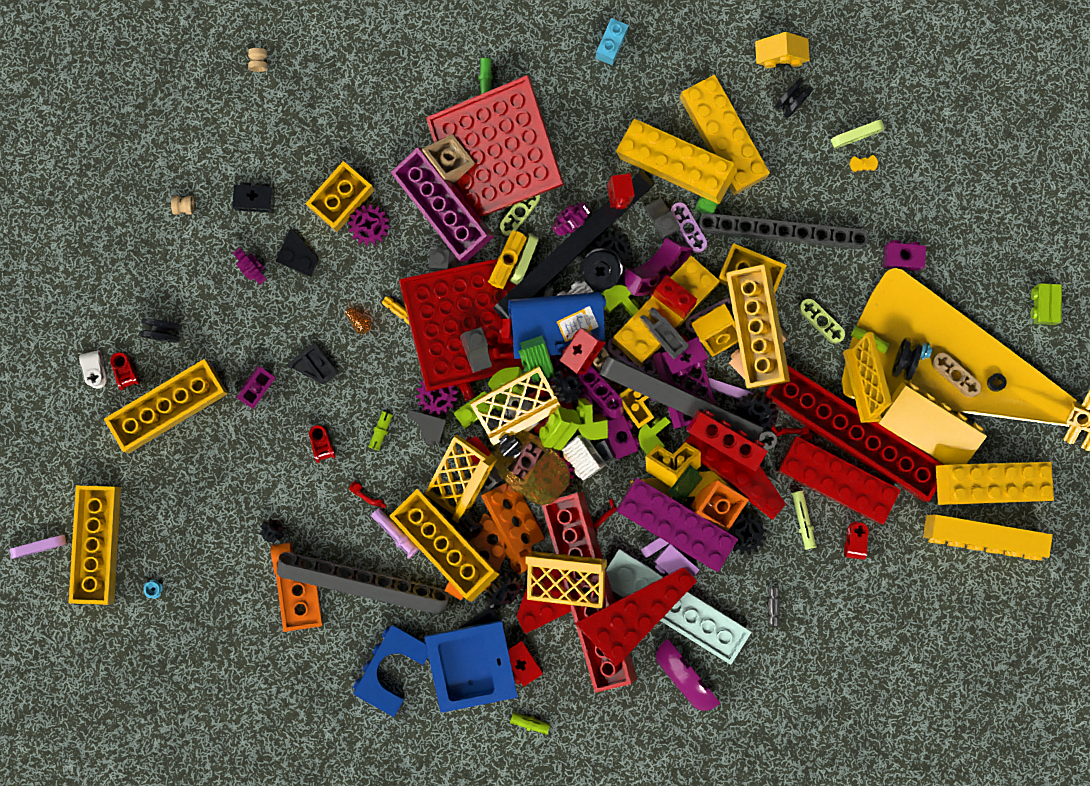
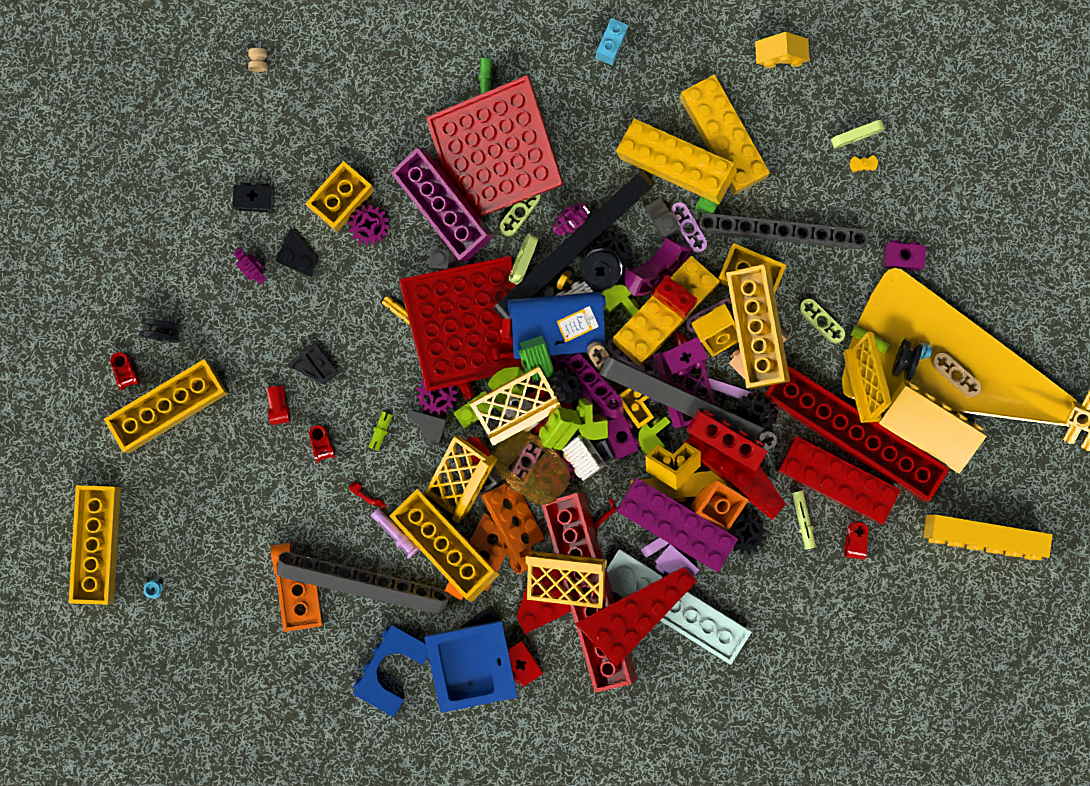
(38, 546): lavender beam -> none
(93, 364): white piece -> none
(183, 205): tan wheel -> none
(255, 387): magenta brick -> none
(272, 530): black gear -> none
(278, 410): none -> red piece
(358, 321): clear orange cone -> none
(449, 158): tan slope -> none
(470, 524): black bush -> none
(476, 349): dark grey arch -> none
(502, 269): yellow piece -> none
(504, 590): black gear -> none
(510, 446): black gear -> none
(530, 723): lime pin -> none
(564, 279): none -> yellow piece
(580, 360): brick -> none
(620, 191): red brick -> none
(665, 334): dark grey hinge -> none
(685, 484): clear green piece -> none
(685, 677): magenta brick -> none
(773, 606): flat silver axle -> none
(793, 98): black wheel -> none
(803, 432): red piece -> none
(994, 483): yellow brick -> none
(1000, 377): black bush -> none
(1047, 304): lime brick -> none

